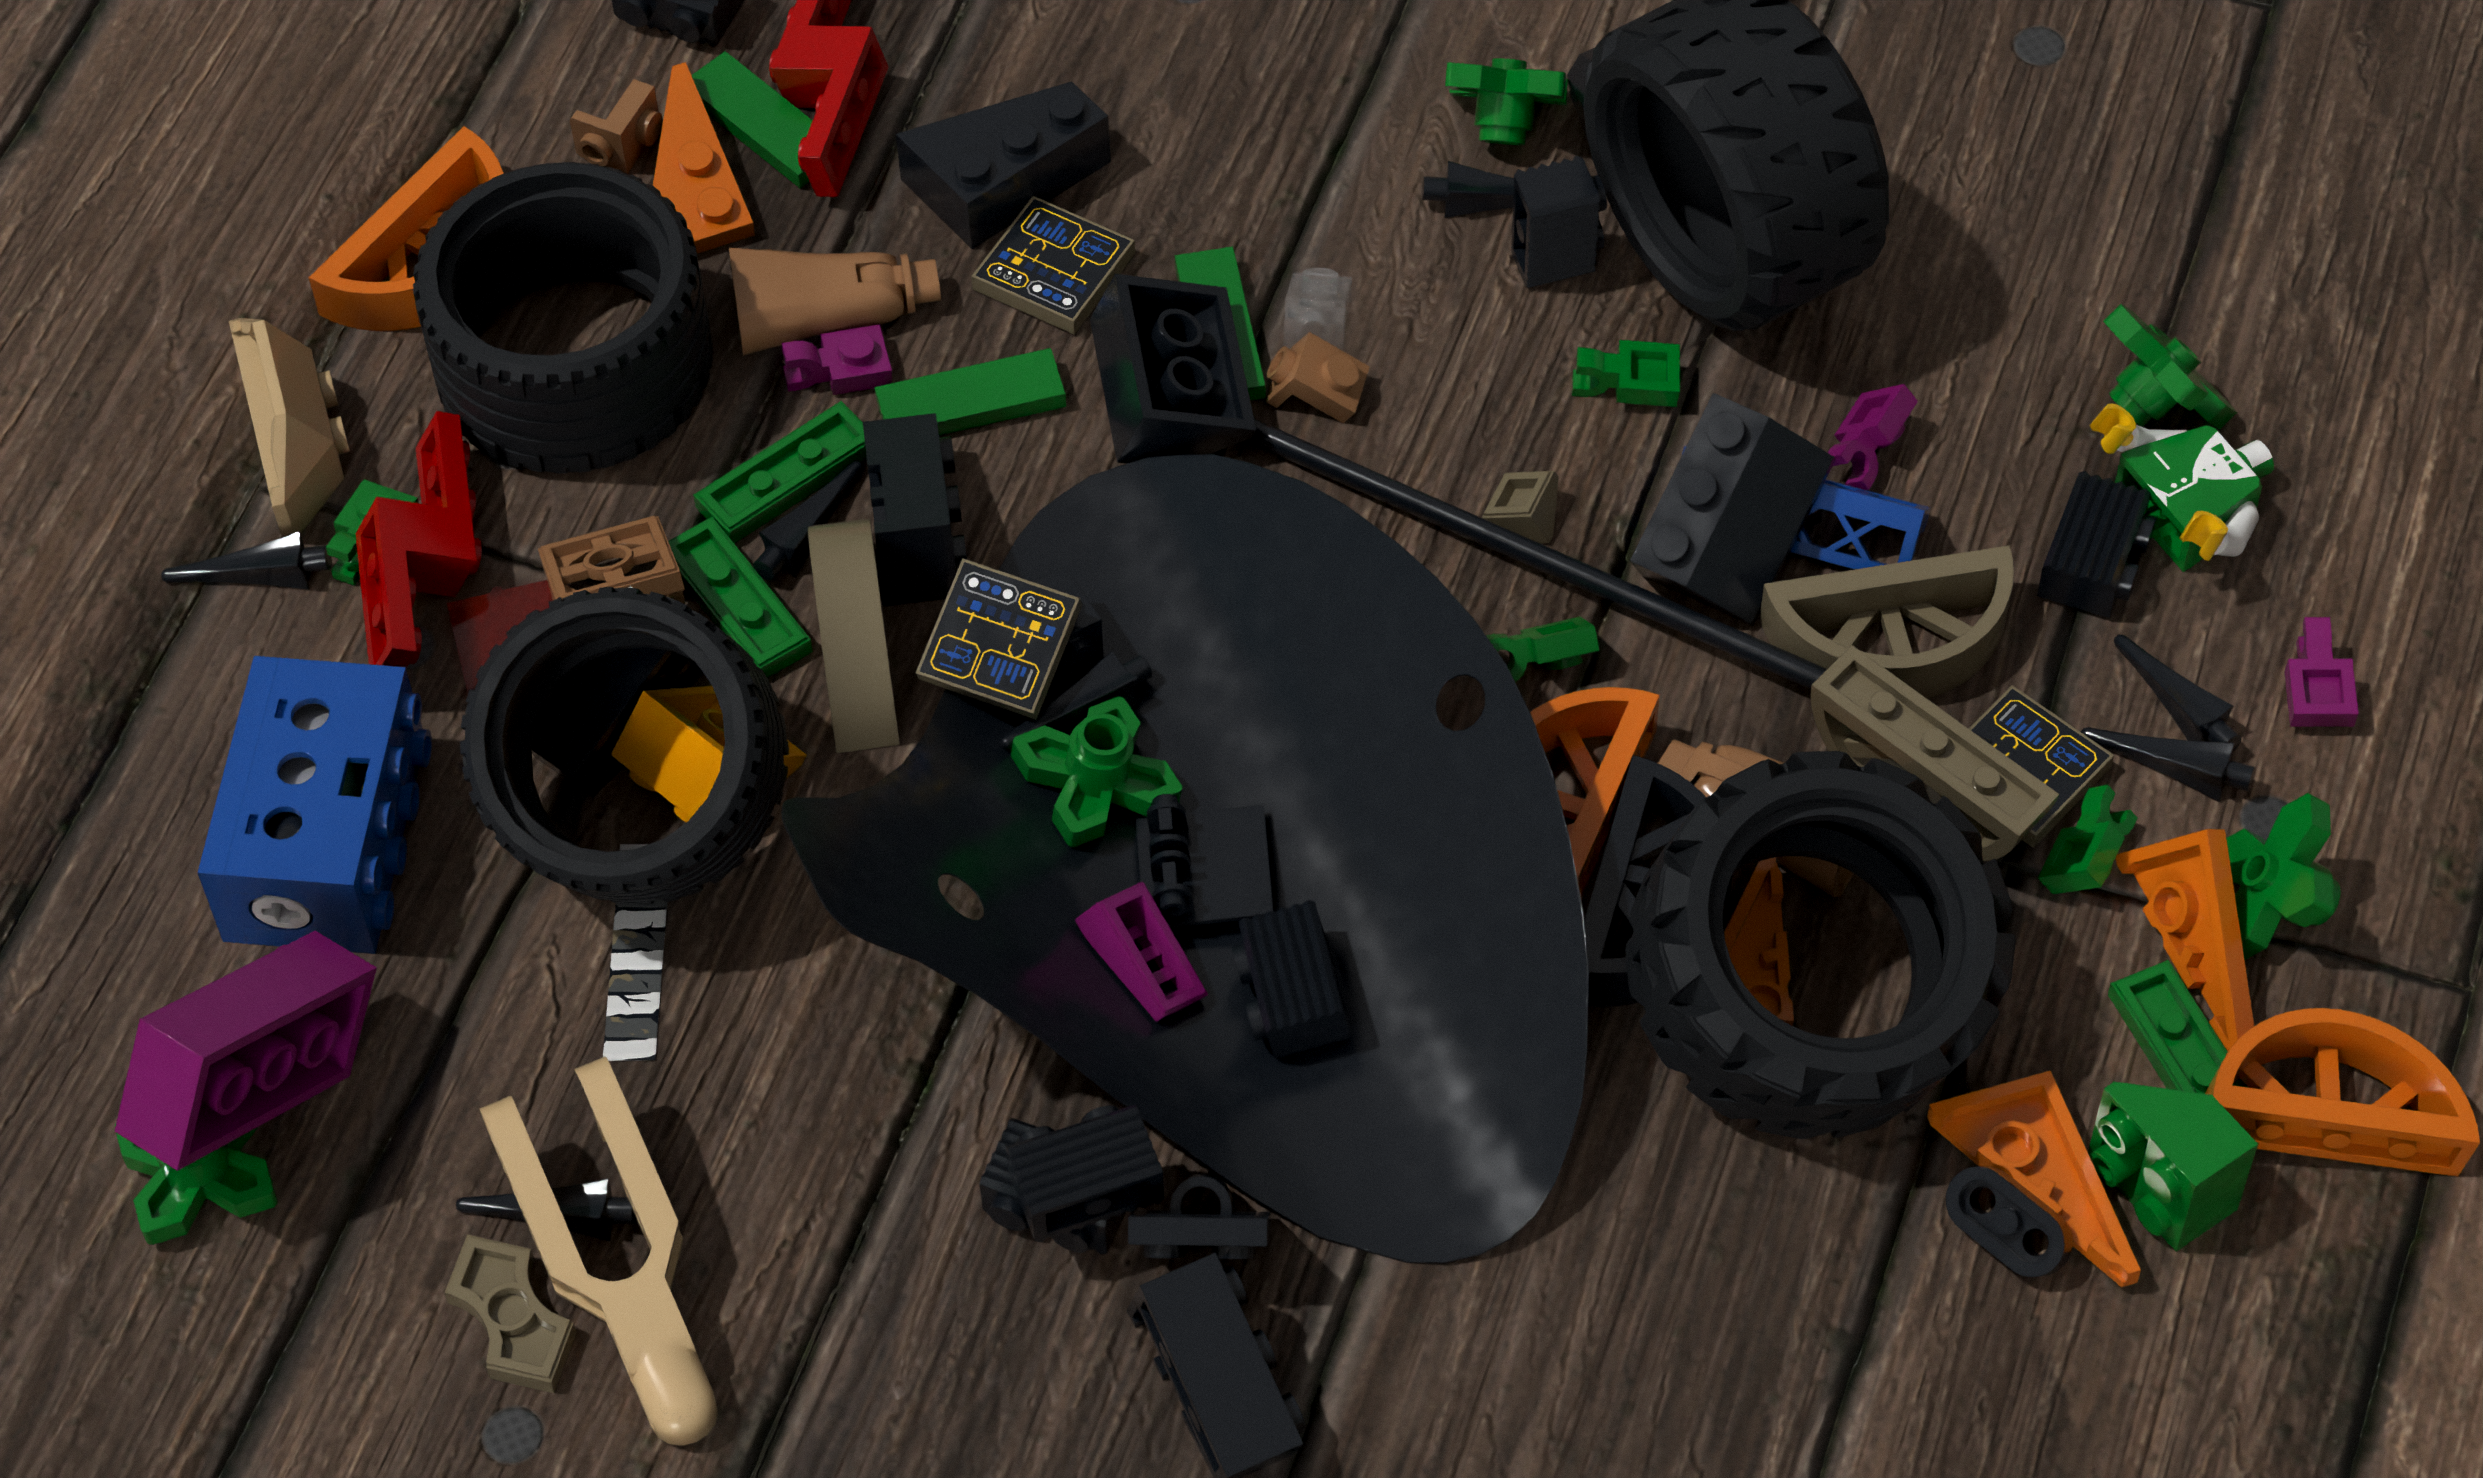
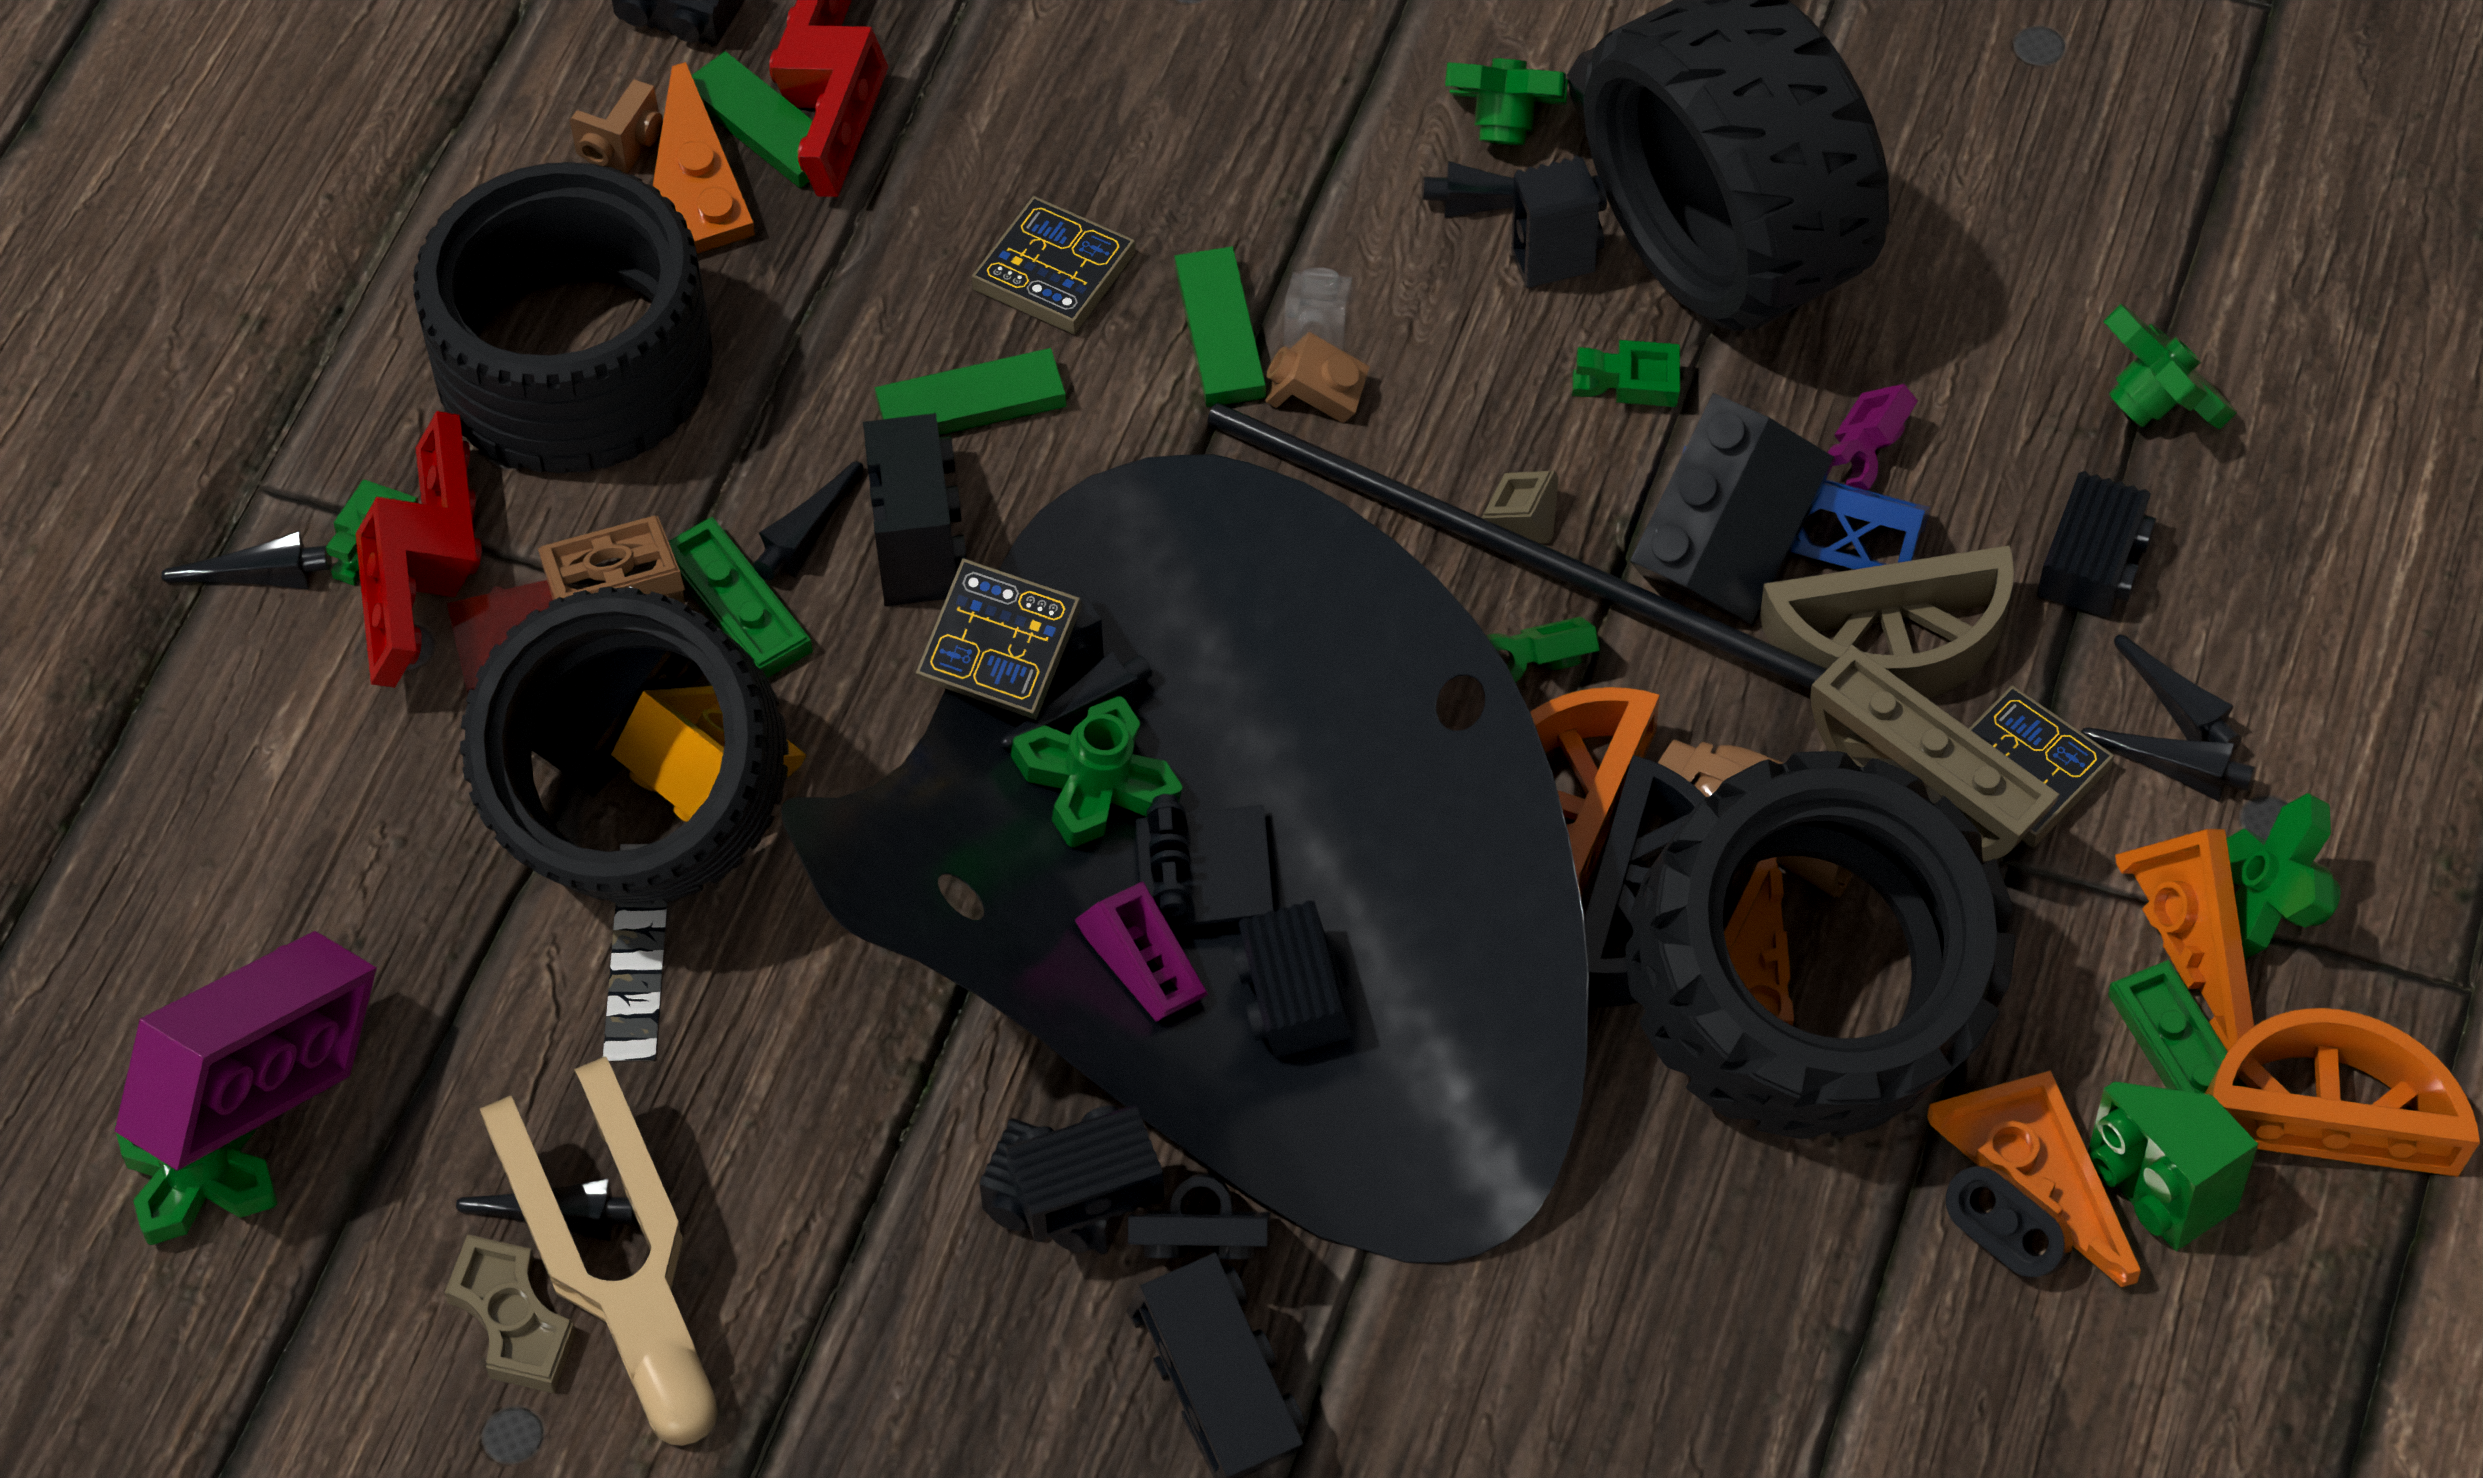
(290, 421): tan wedge -> none
(315, 803): blue piece -> none
(350, 282): orange window -> none
(784, 473): green tile -> none
(809, 294): medium nougat piece -> none
(847, 359): magenta plate -> none
(853, 635): dark tan window -> none
(994, 159): black wedge -> none
(1170, 368): black slope -> none
(2086, 852): green plate -> none
(2196, 481): torso -> none
(2317, 686): magenta plate -> none

